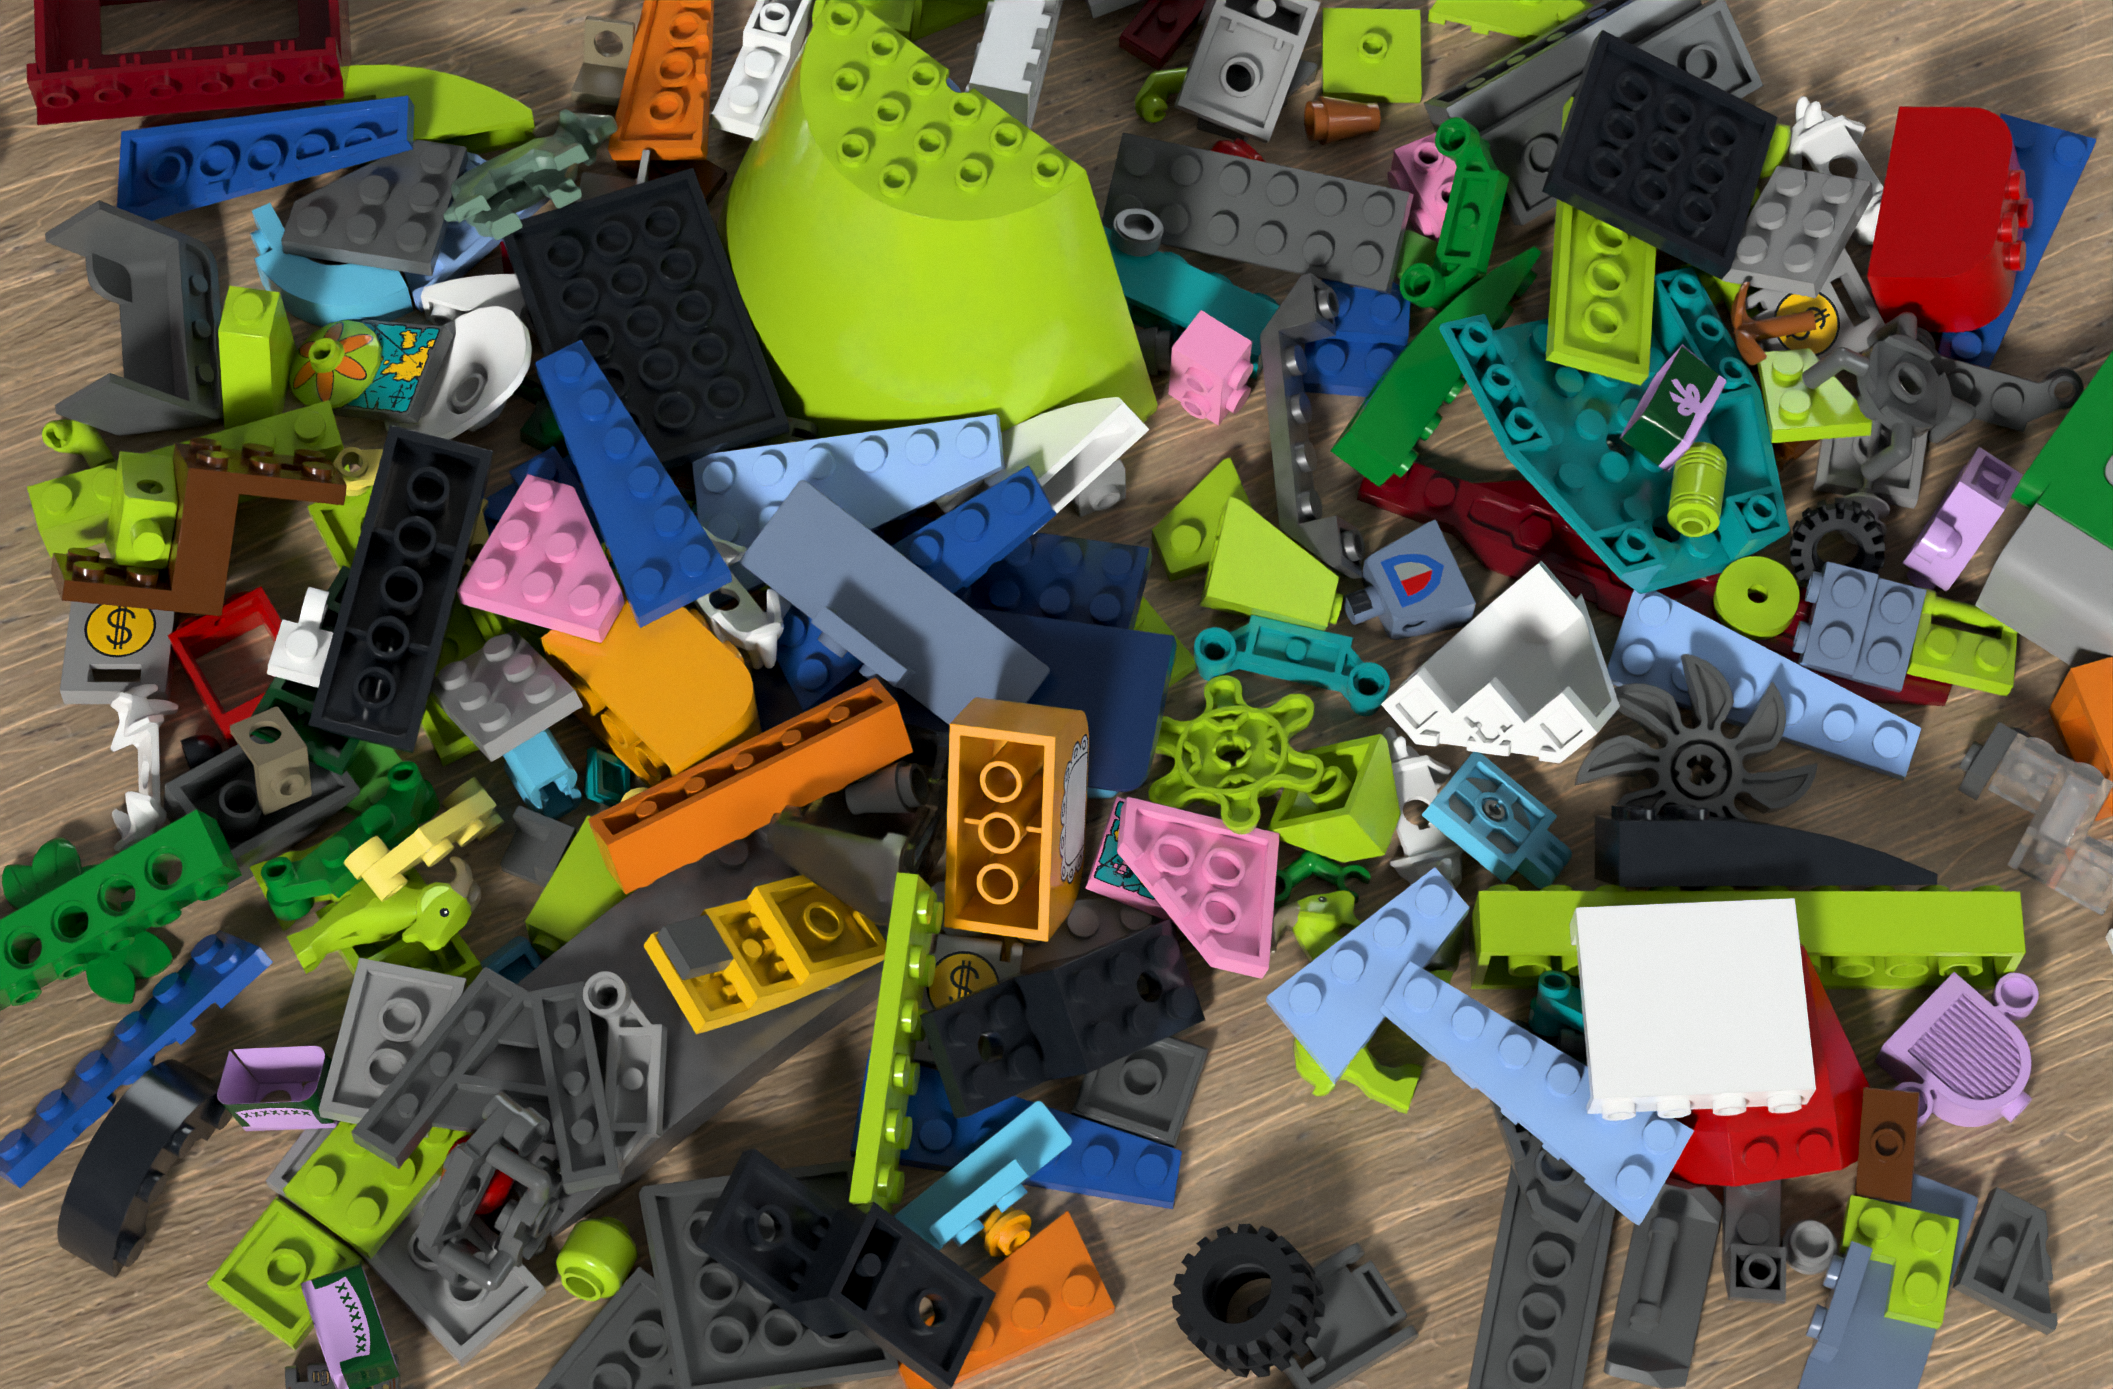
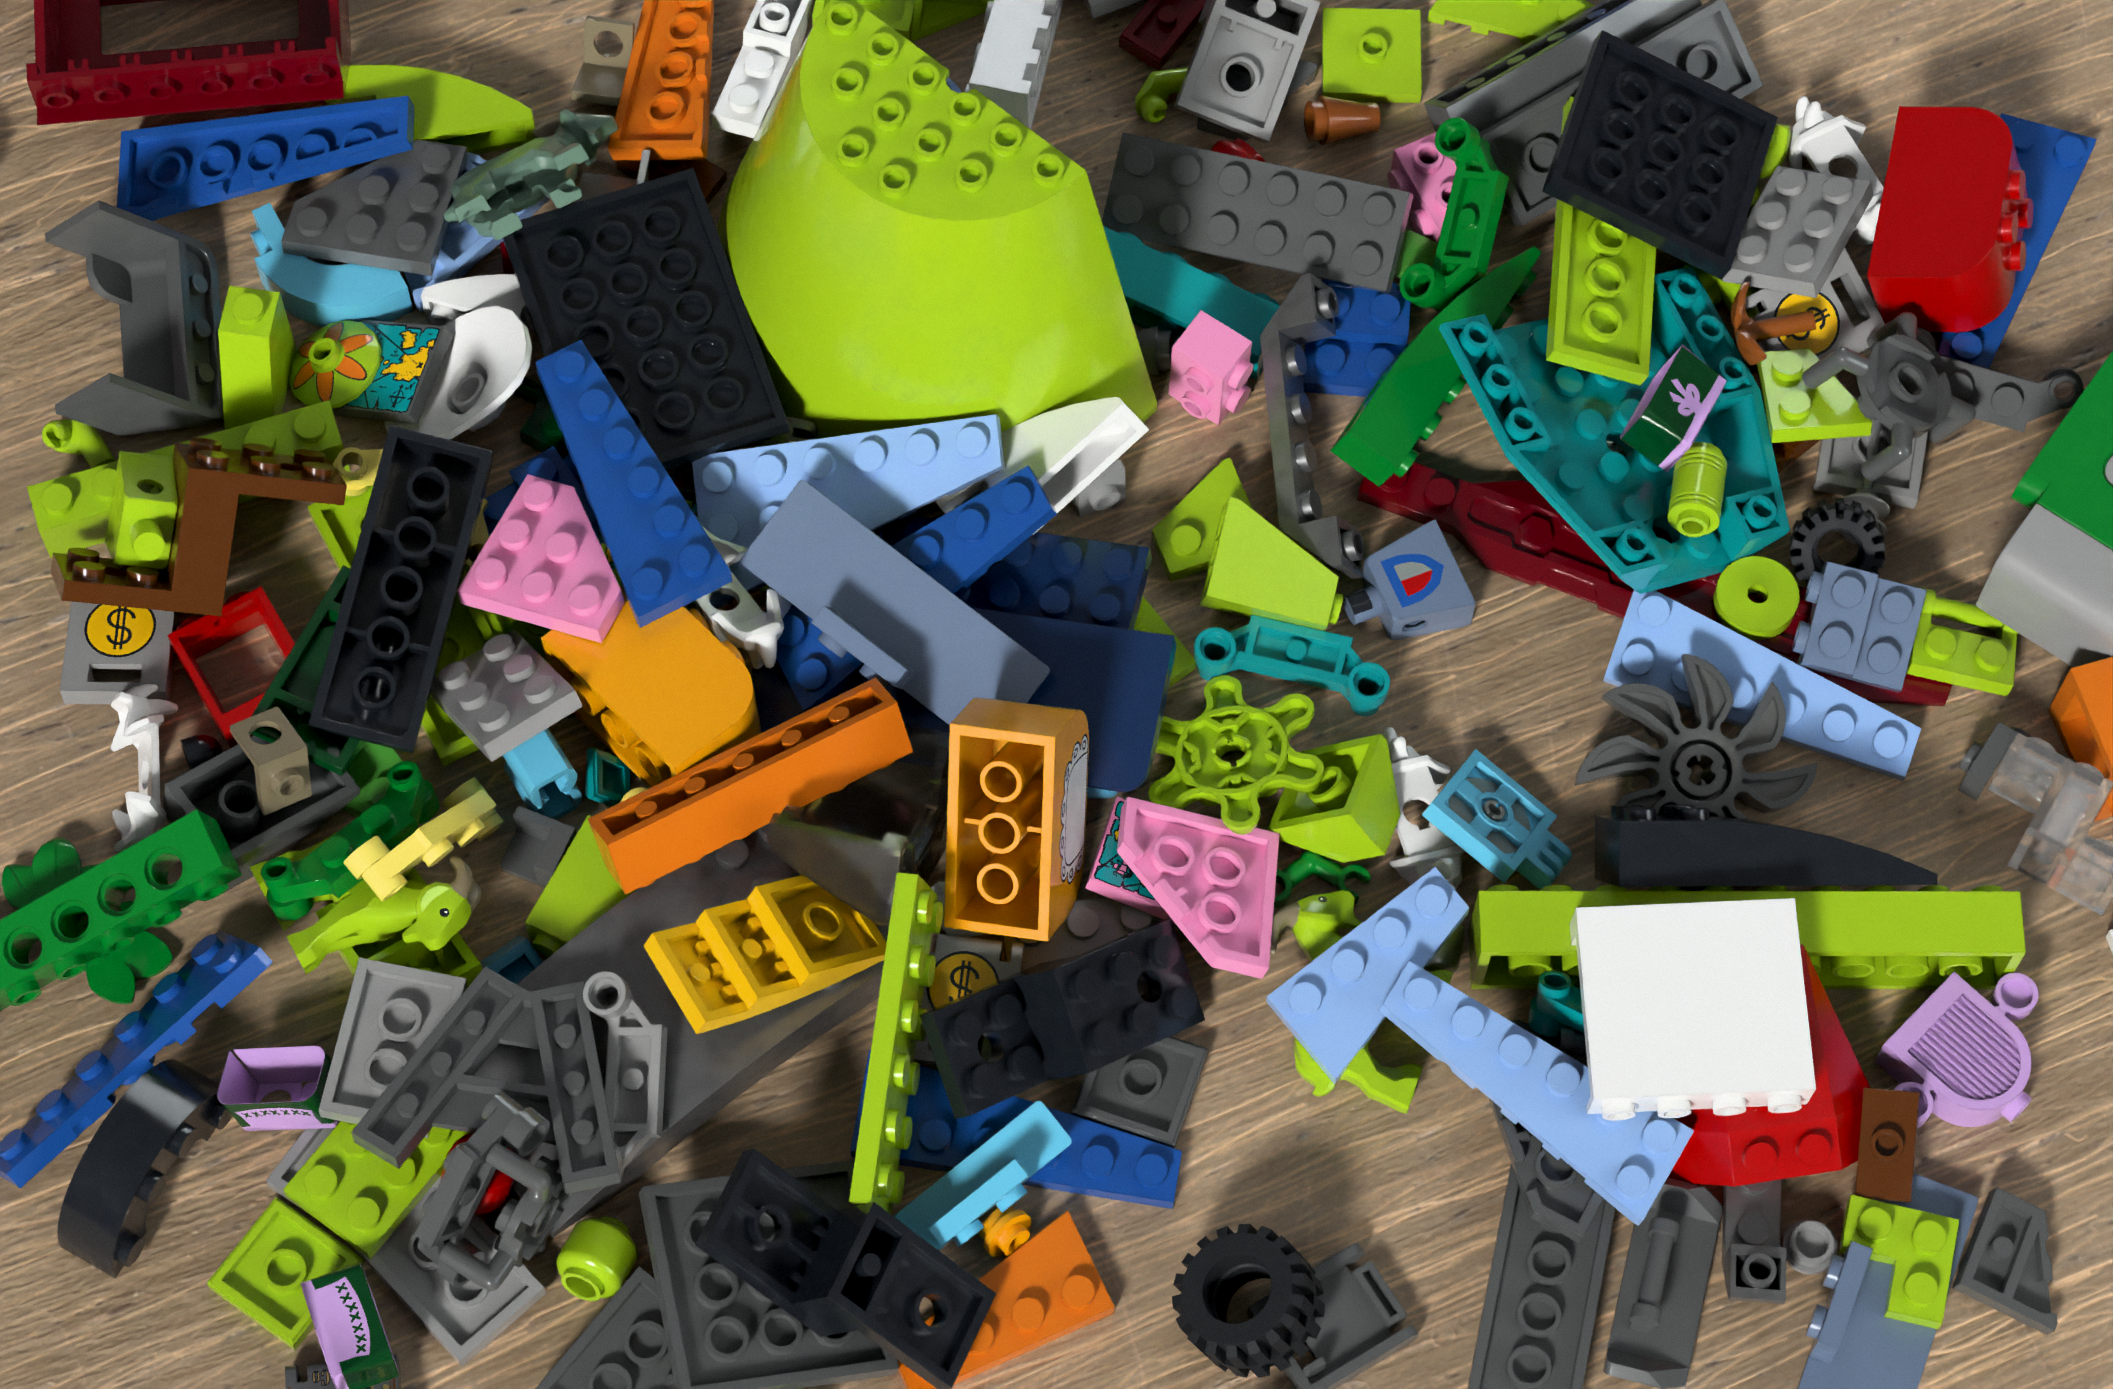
(303, 646): white plate -> none
(694, 947): dark grey tile -> none
(891, 790): dark grey cone -> none
(1137, 232): dark grey tile -> none
(1513, 678): white panel -> none
(1961, 521): lavender piece -> none

